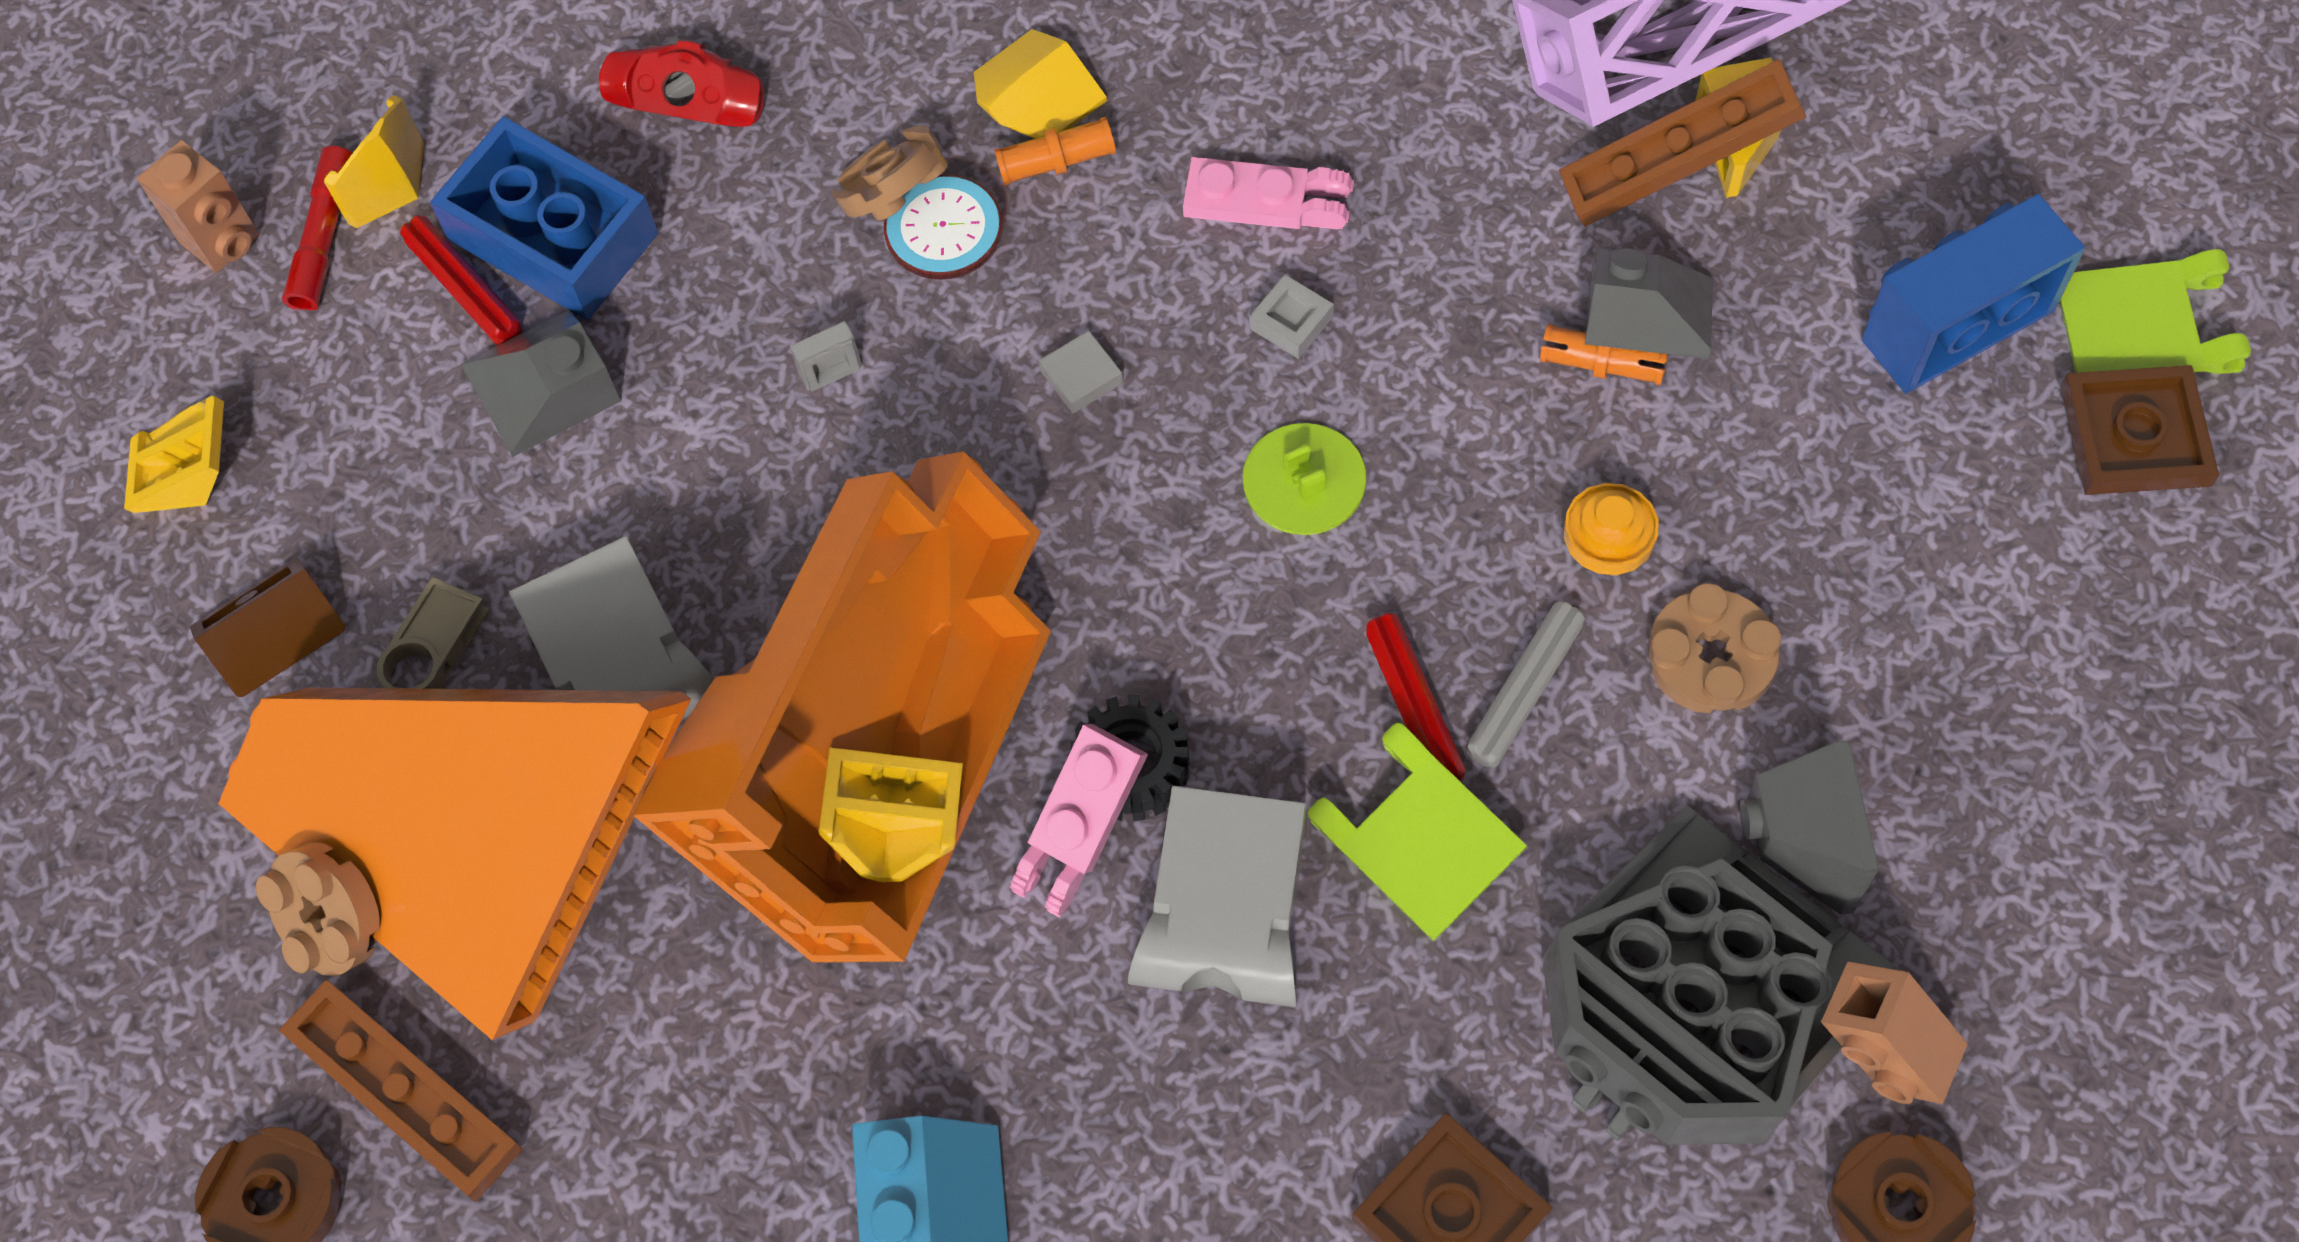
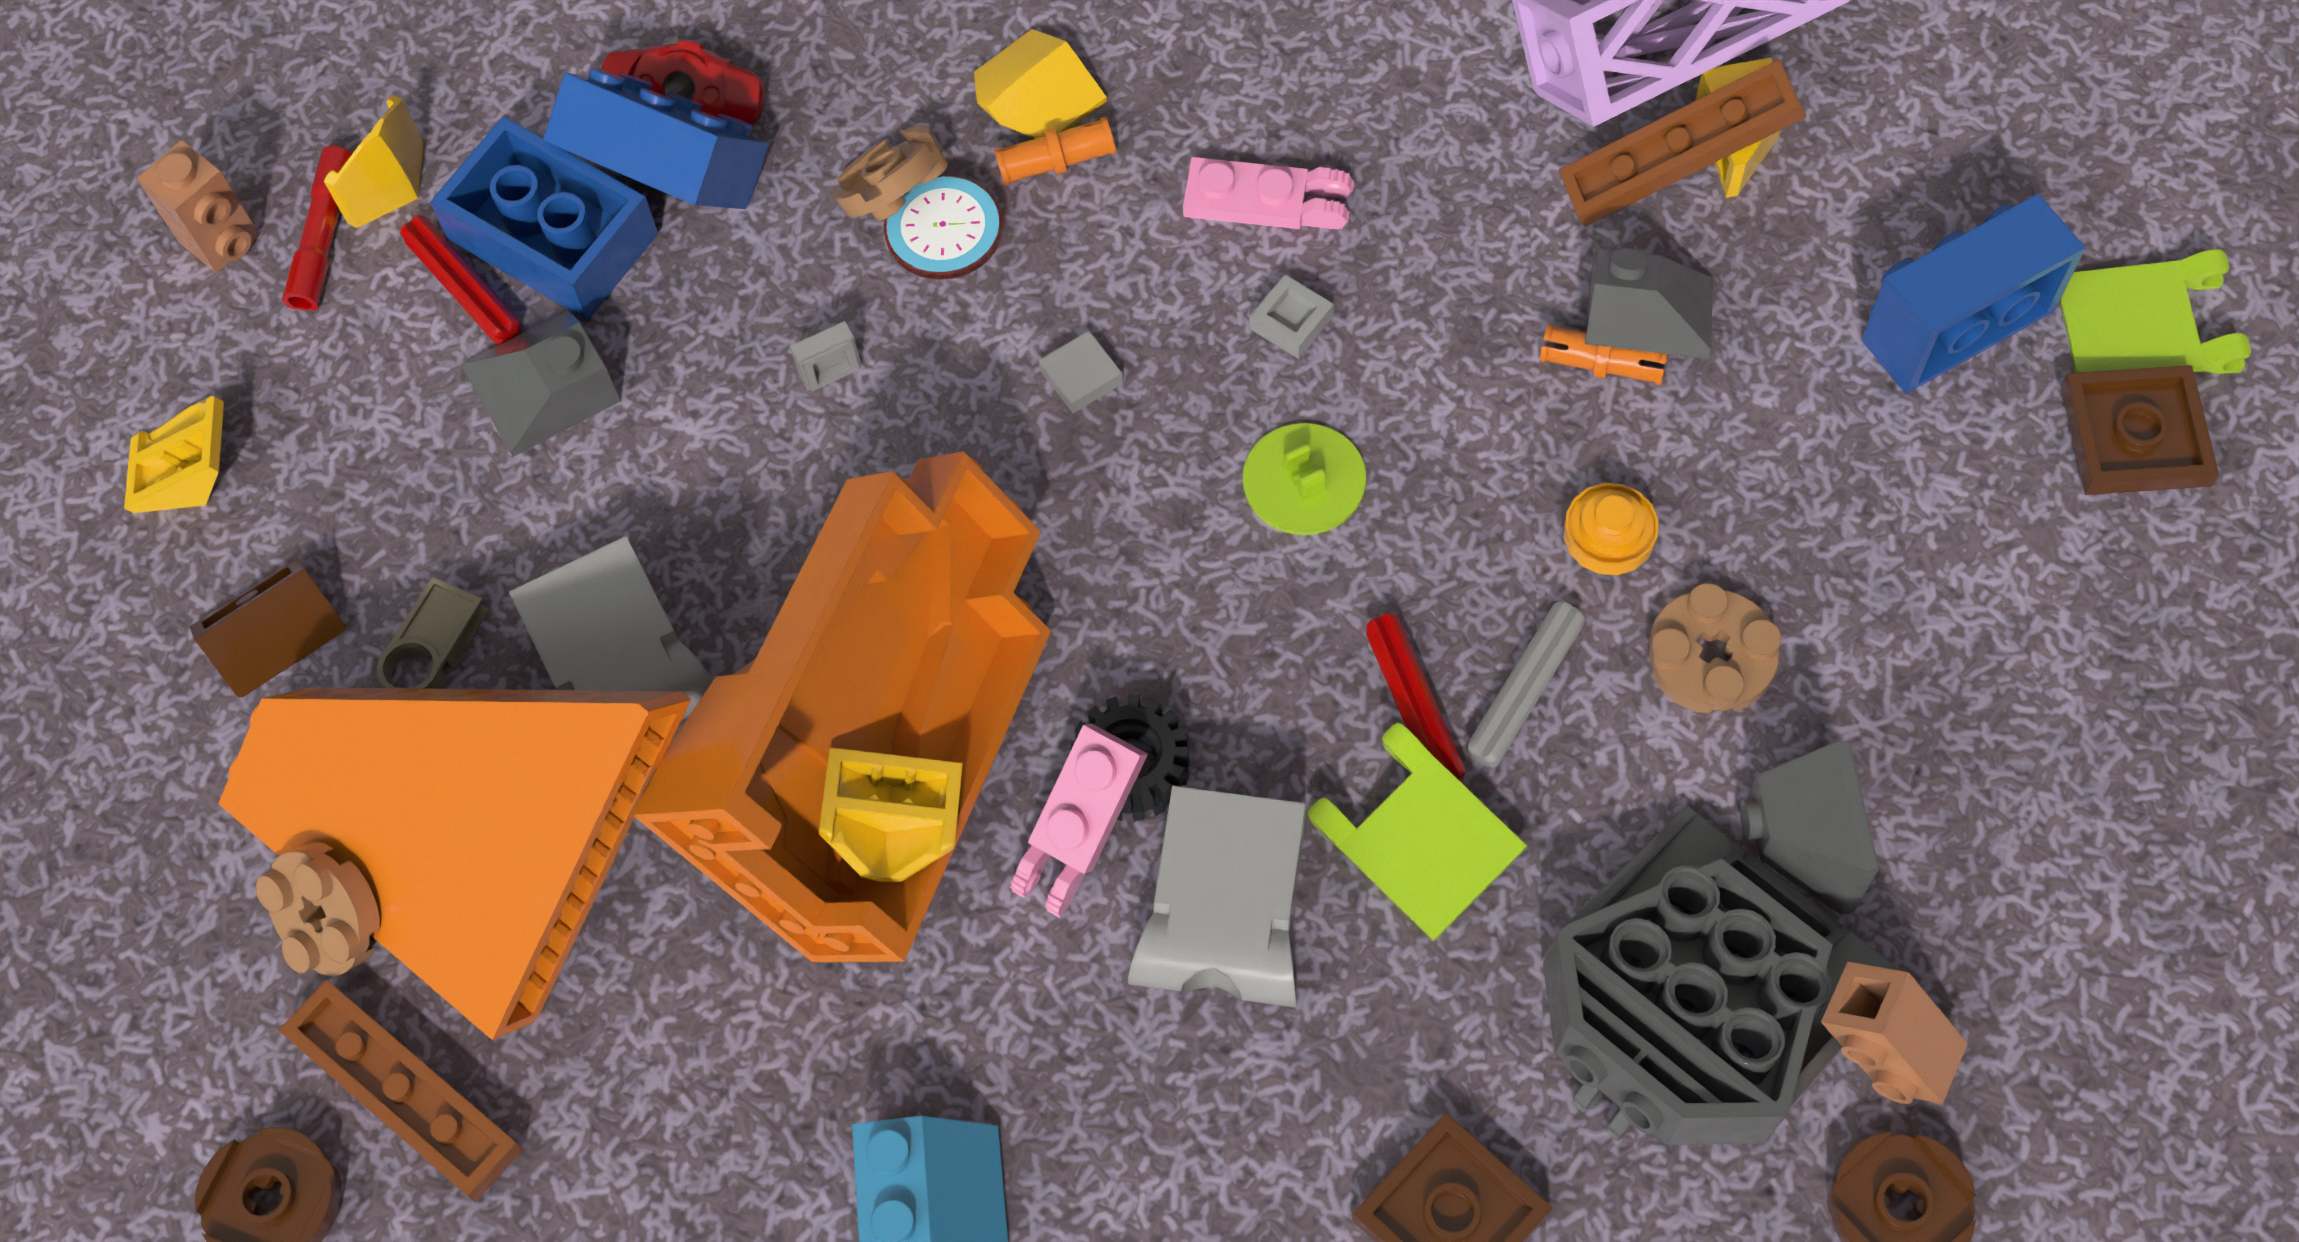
(657, 138): none -> blue brick

